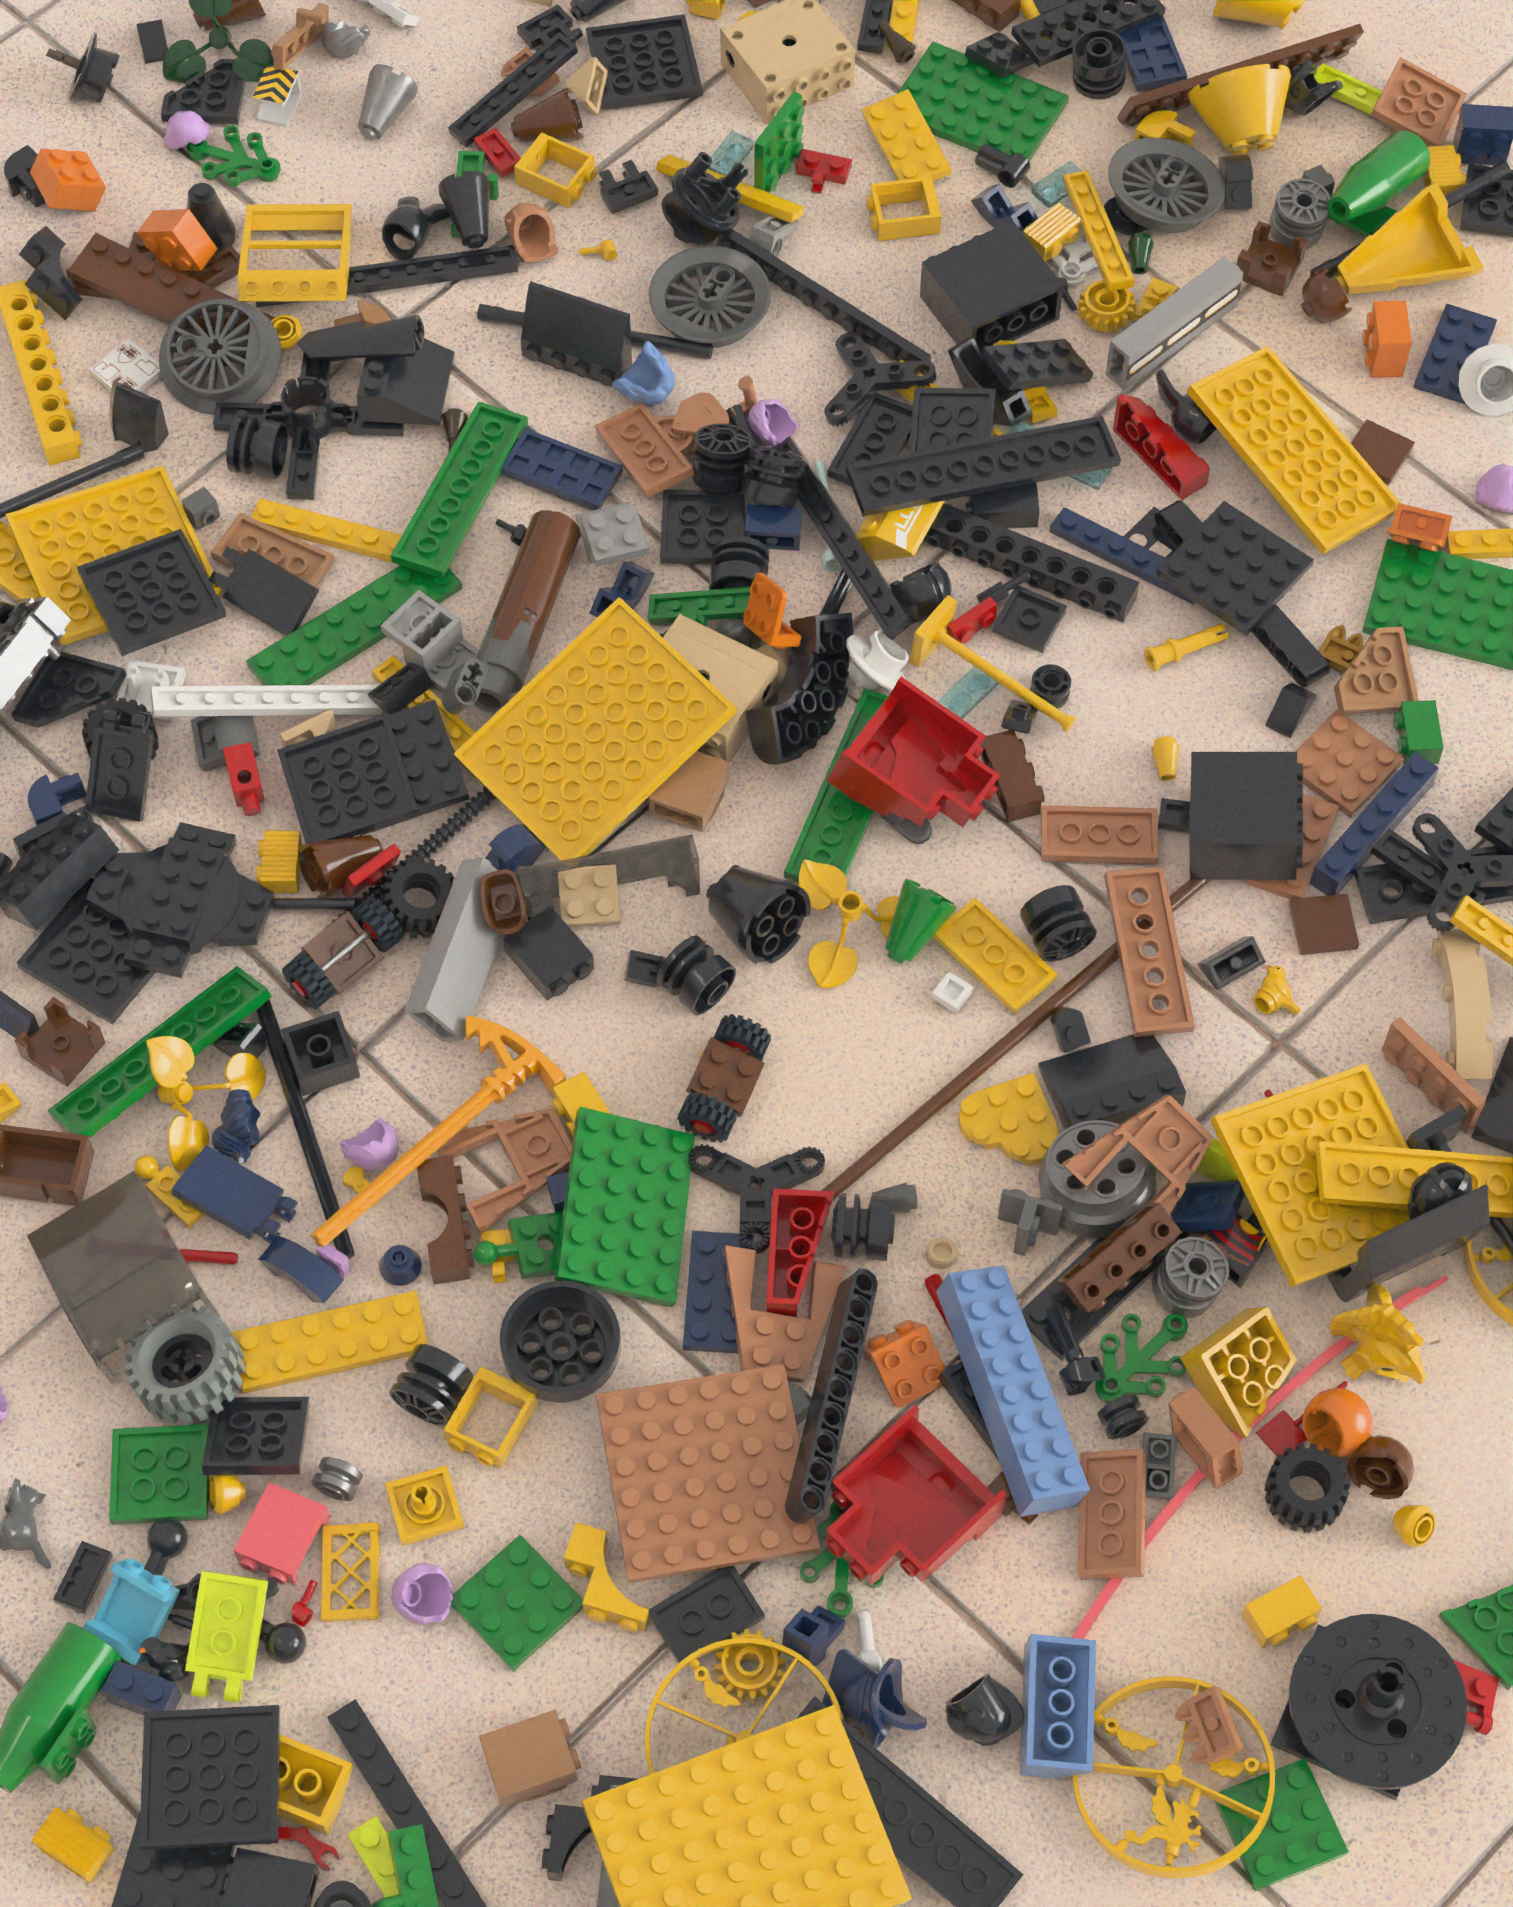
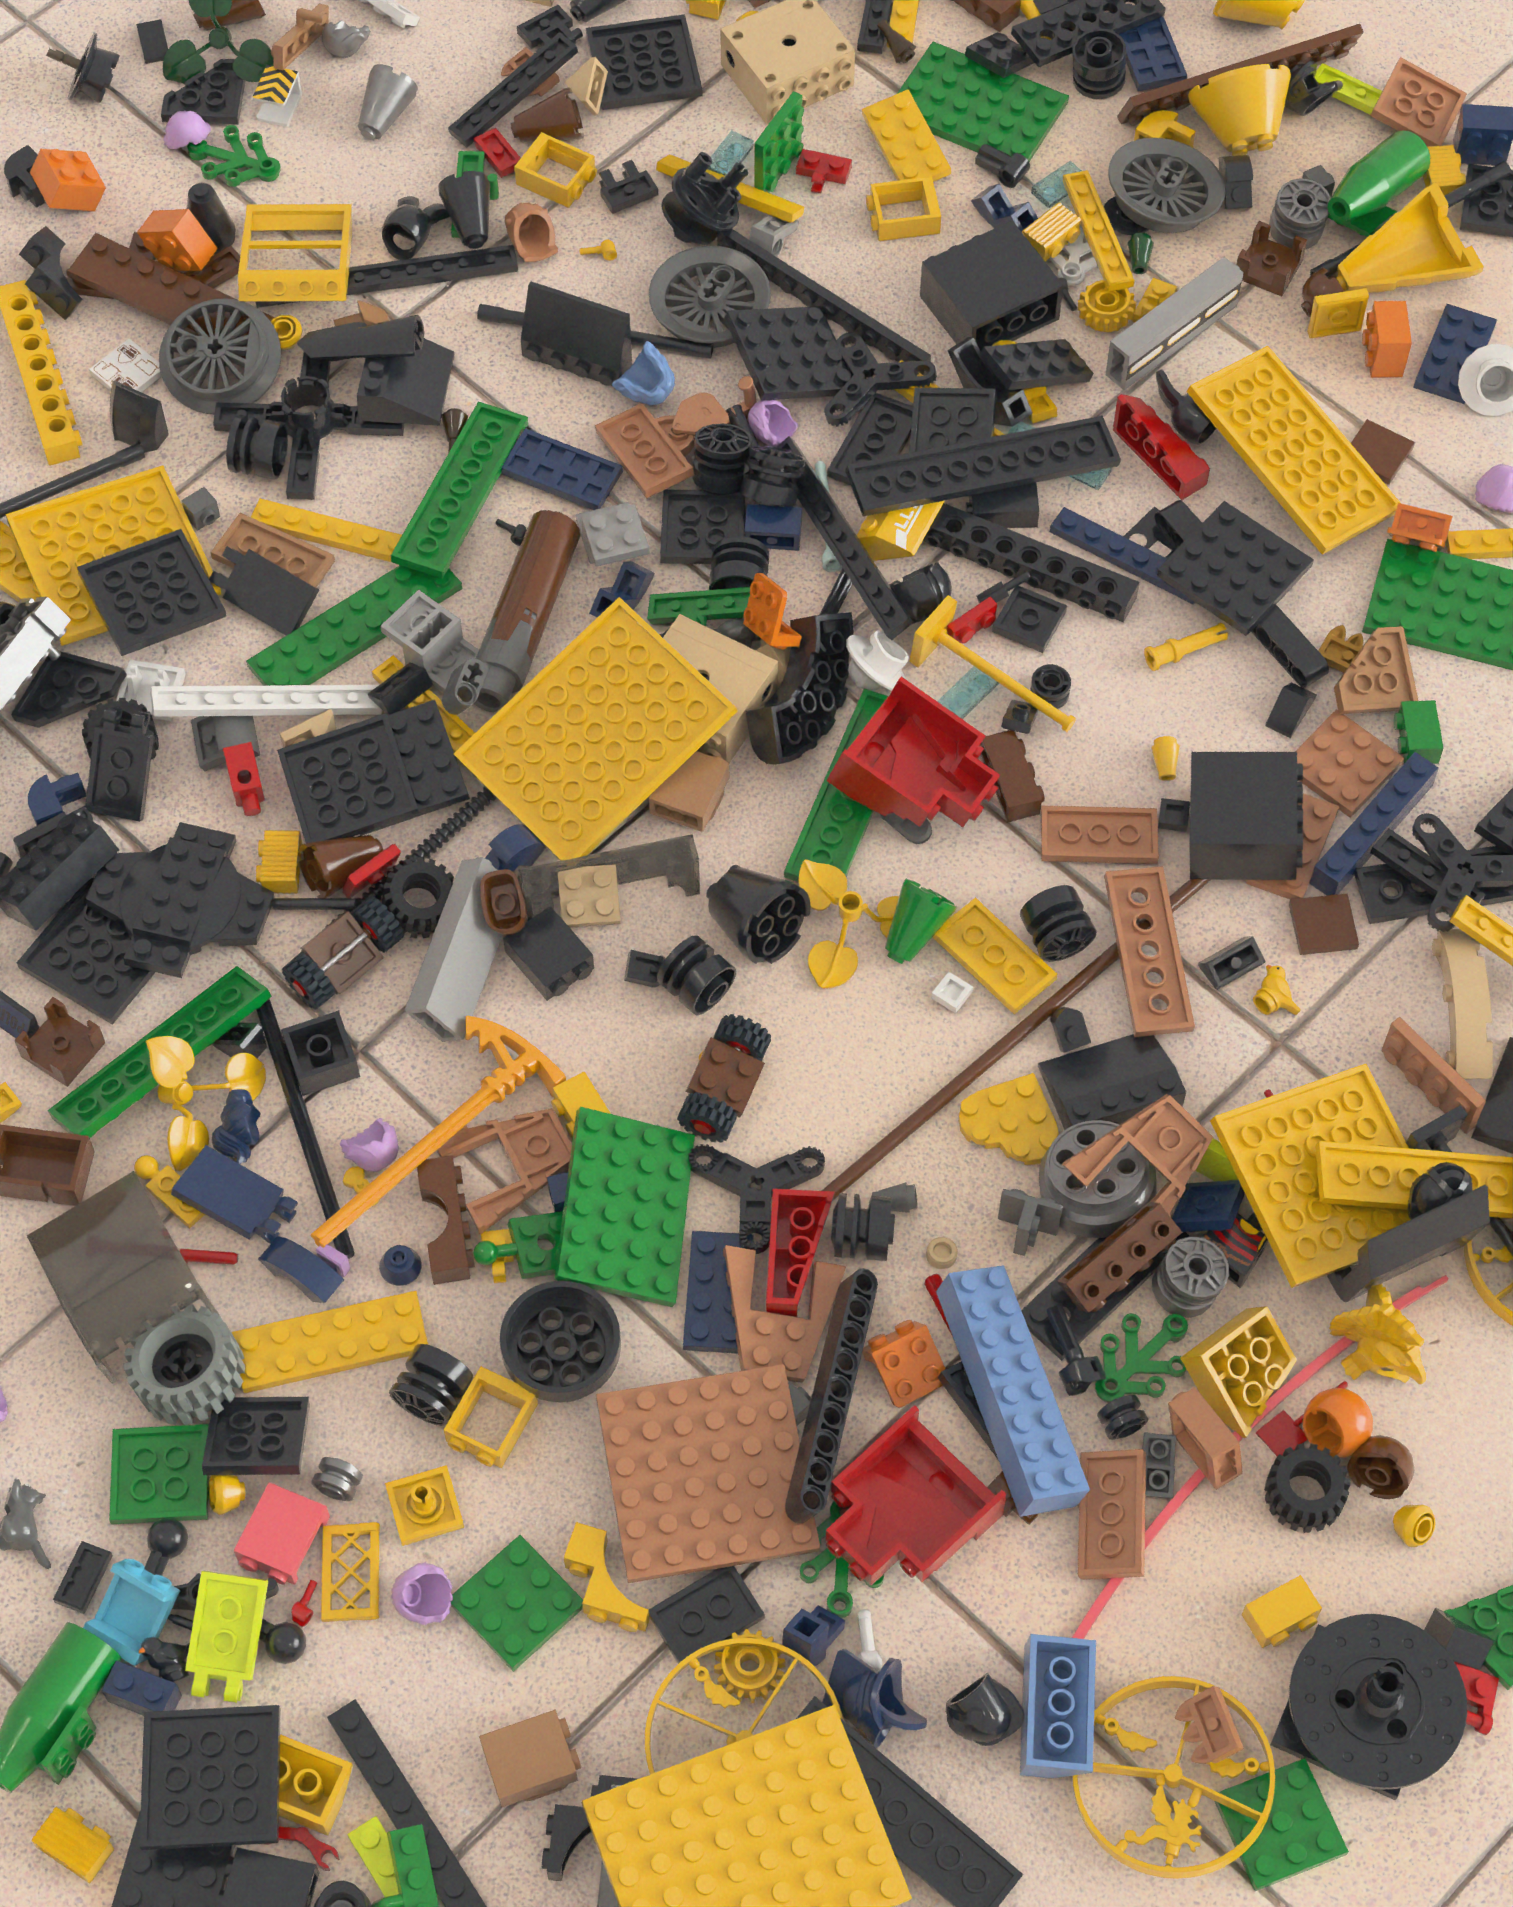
(789, 352): none -> black plate
(1338, 313): none -> yellow tile
(1459, 1639): none -> black slope

